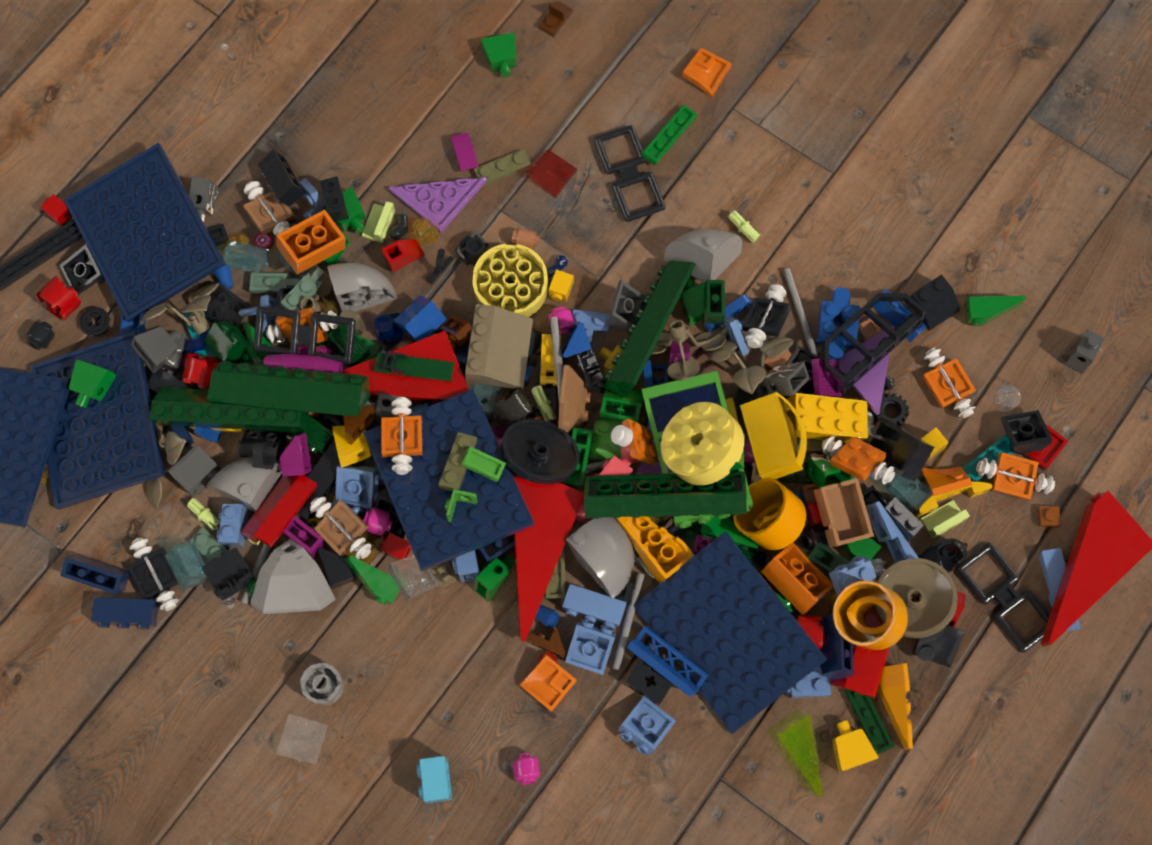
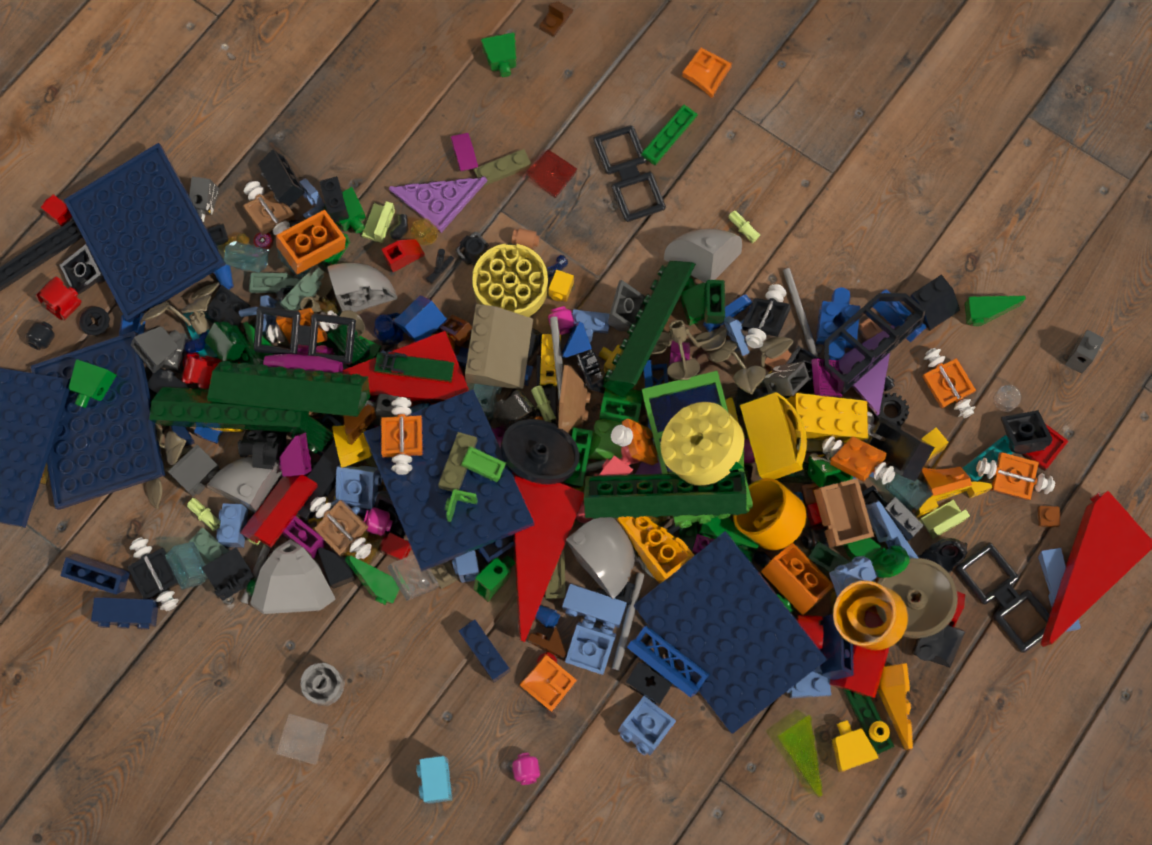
(484, 651): none -> dark blue brick
(873, 734): none -> yellow plate
(890, 561): none -> green tile

